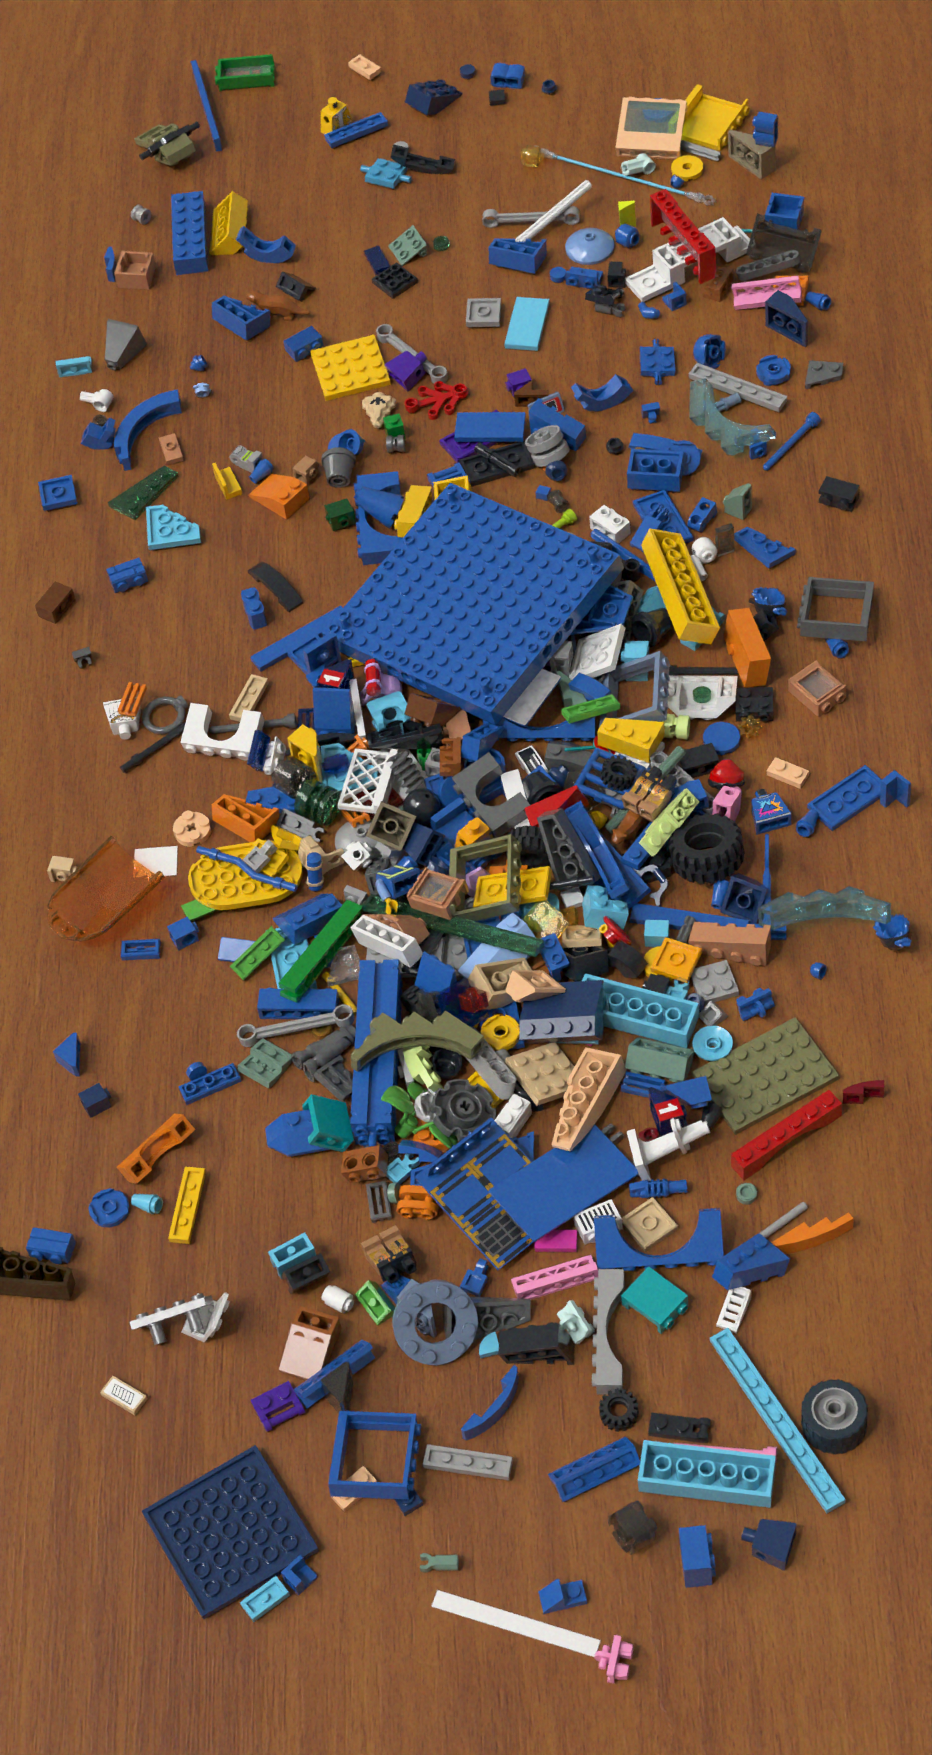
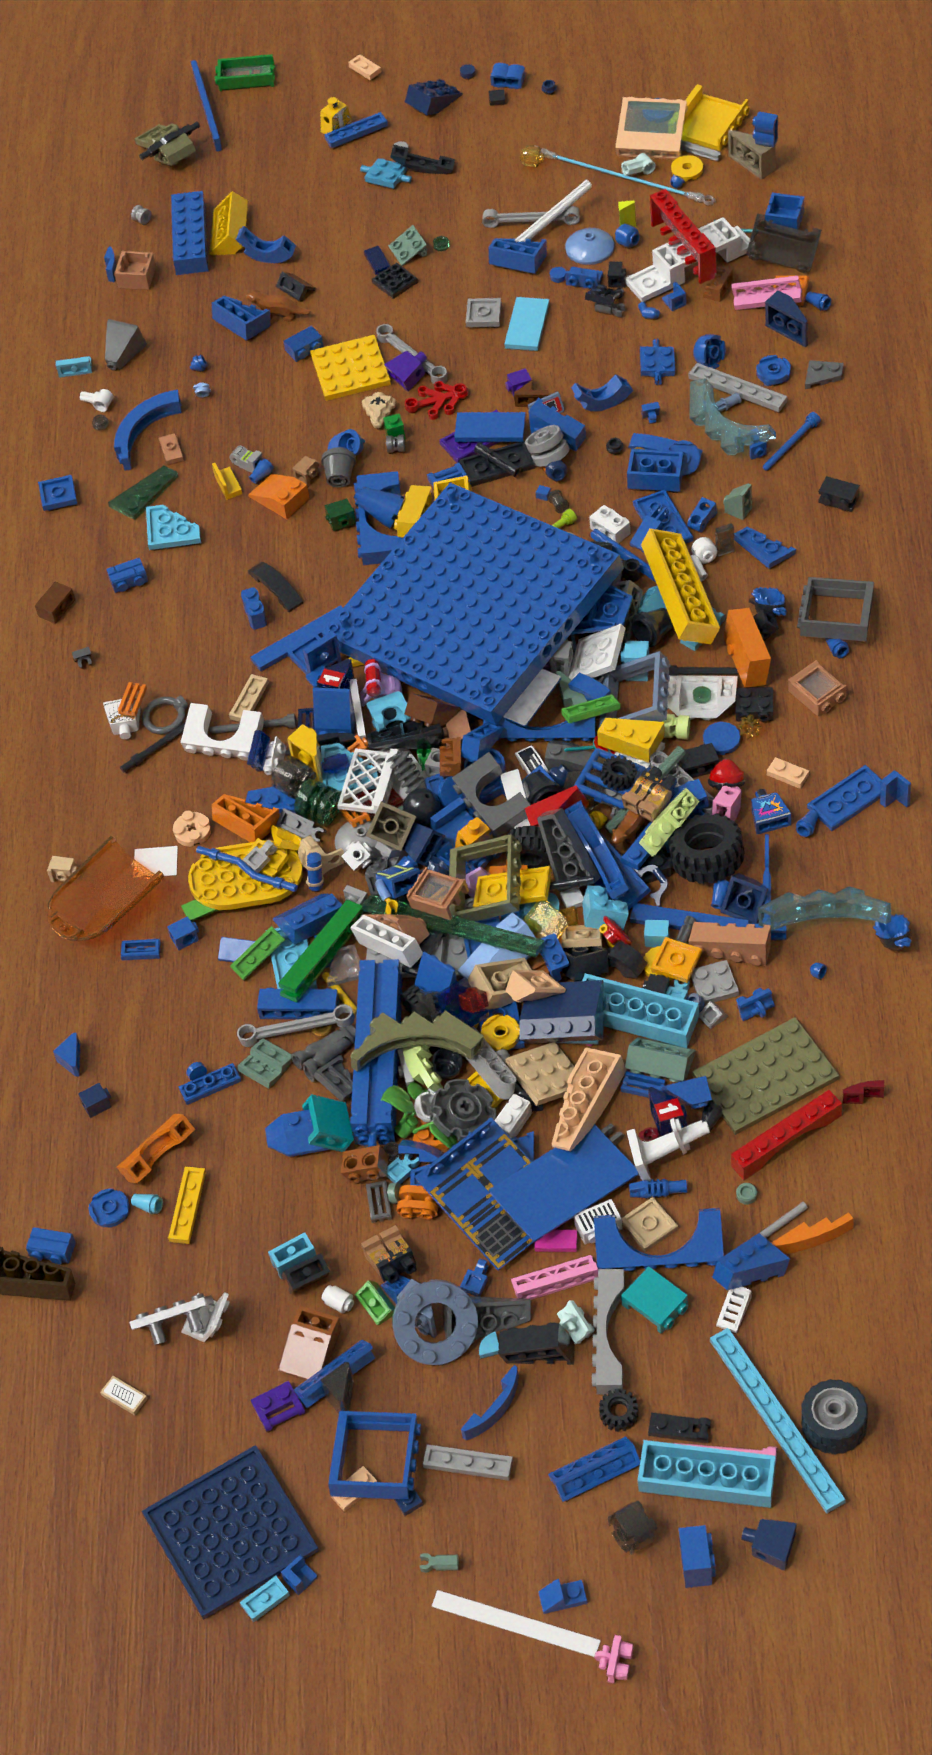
(99, 437): blue brick -> none
(712, 1036): medium azure dish -> none
(768, 265): dark grey beam -> none

